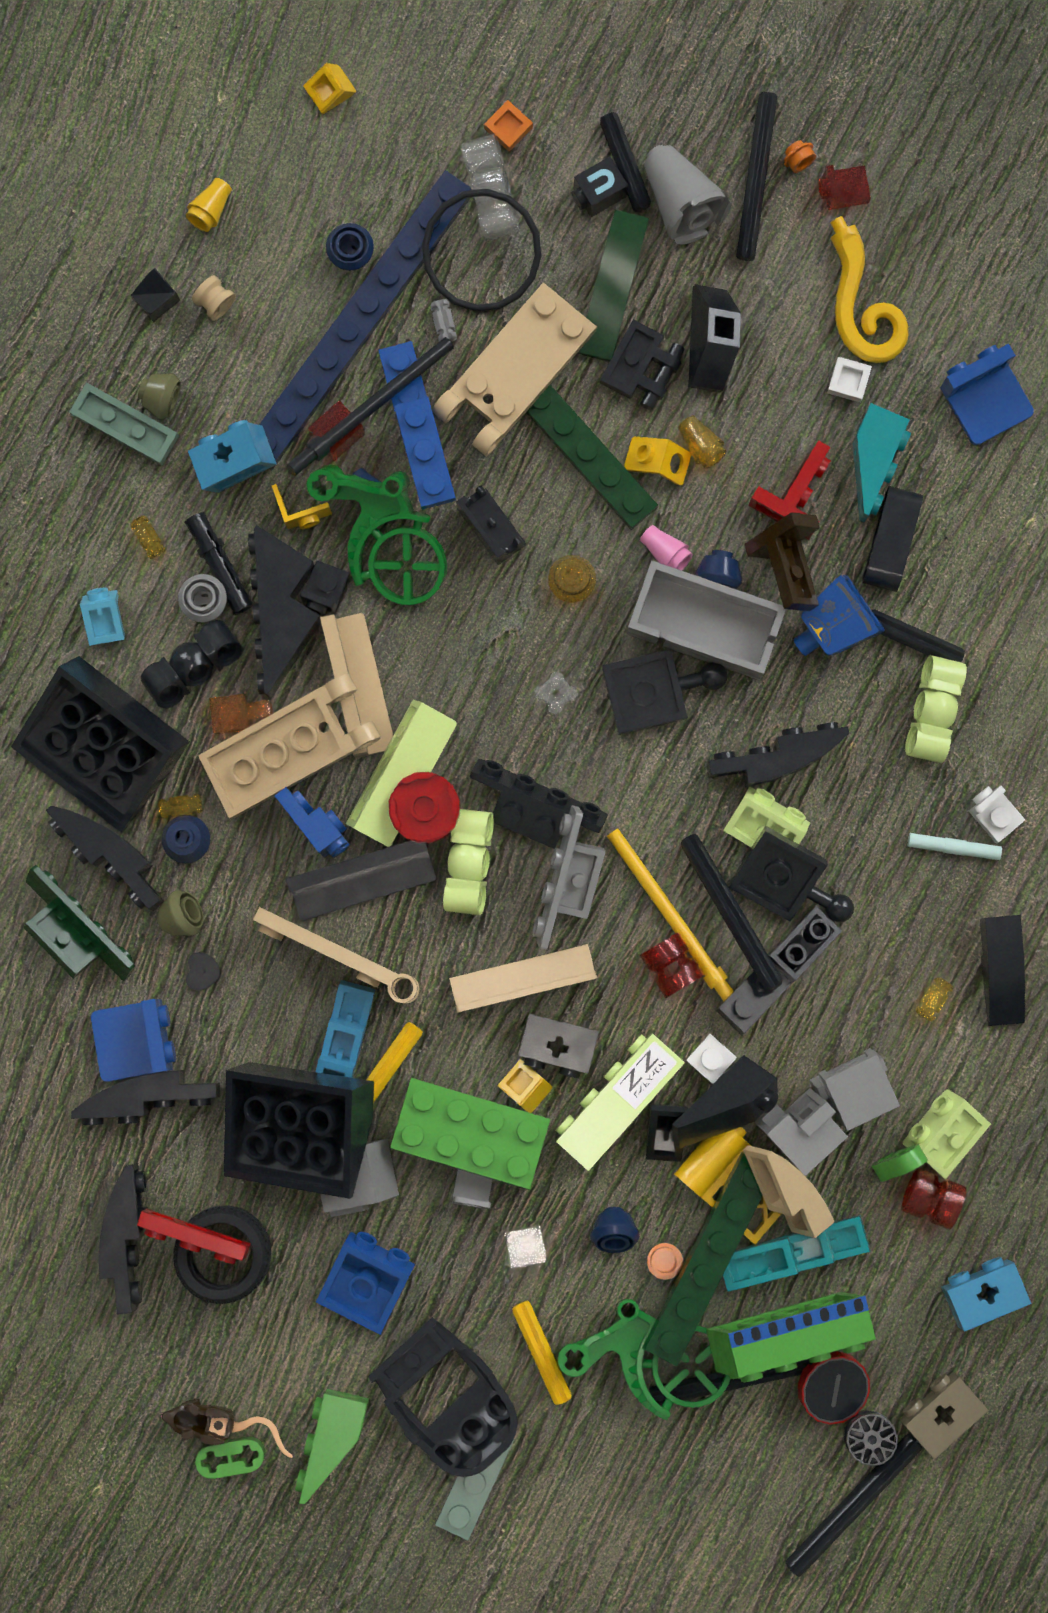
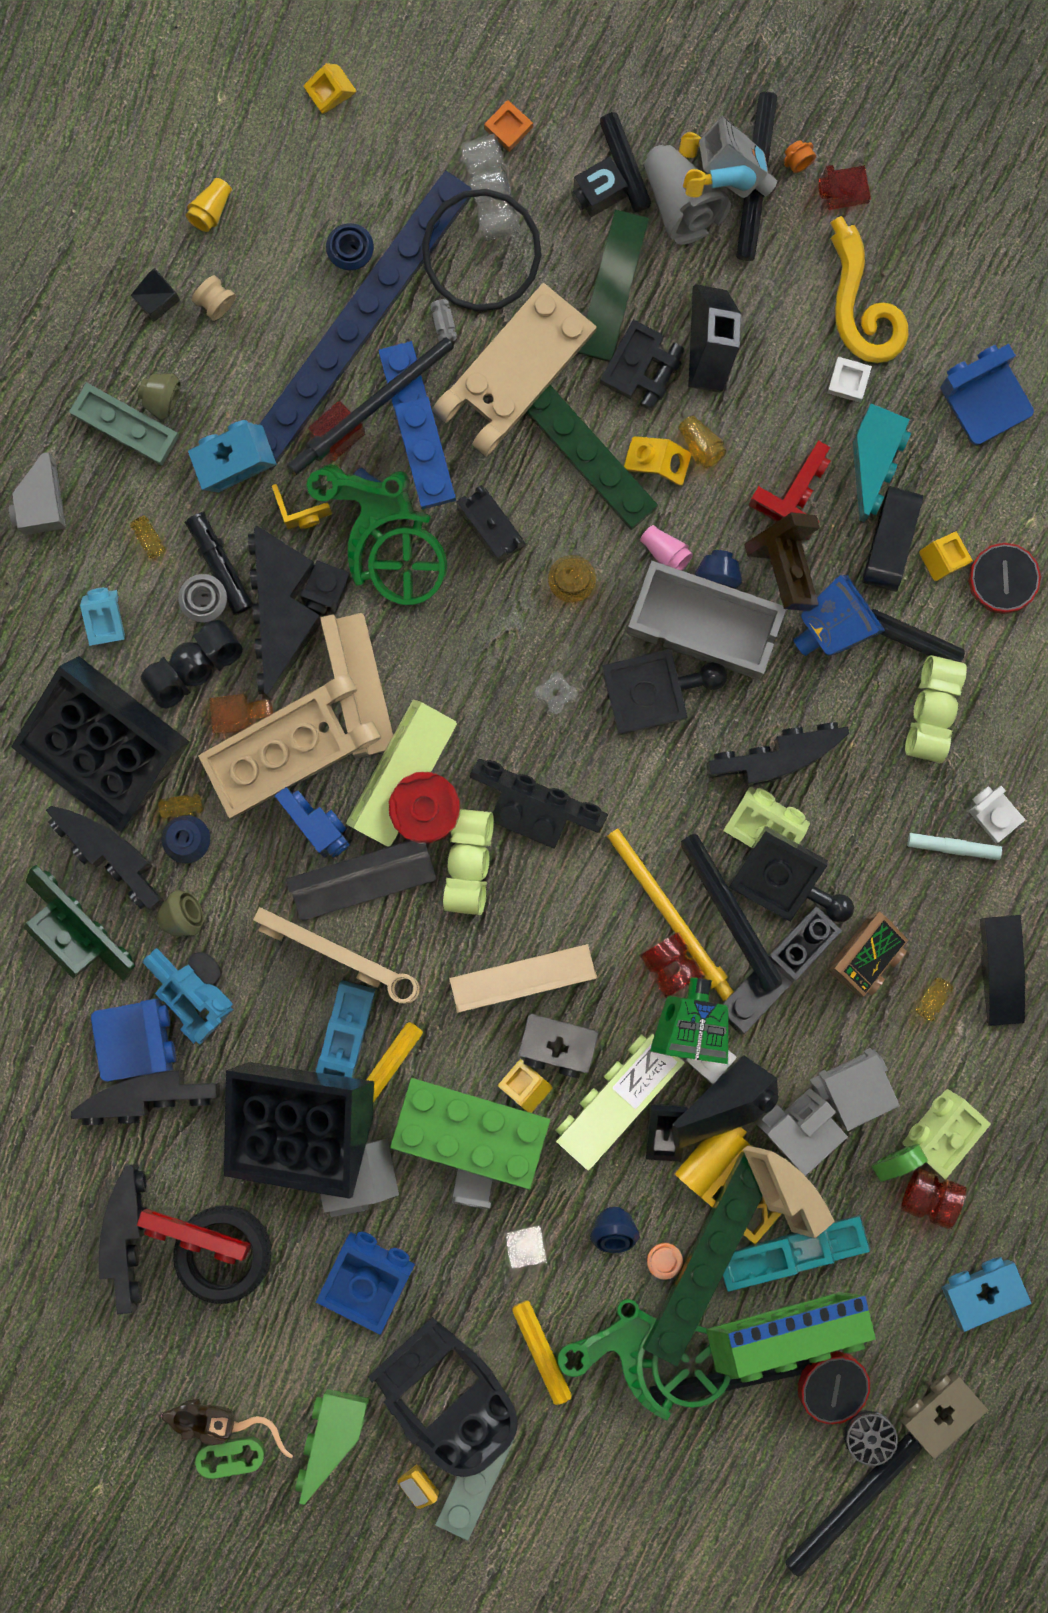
(38, 499): none -> light grey slope
(183, 991): none -> dark azure piece
(418, 1487): none -> yellow slope
(573, 879): light grey bracket -> none
(693, 1026): none -> green torso
(729, 161): none -> torso
(868, 955): none -> slope
(945, 556): none -> yellow slope
(1004, 578): none -> black tile

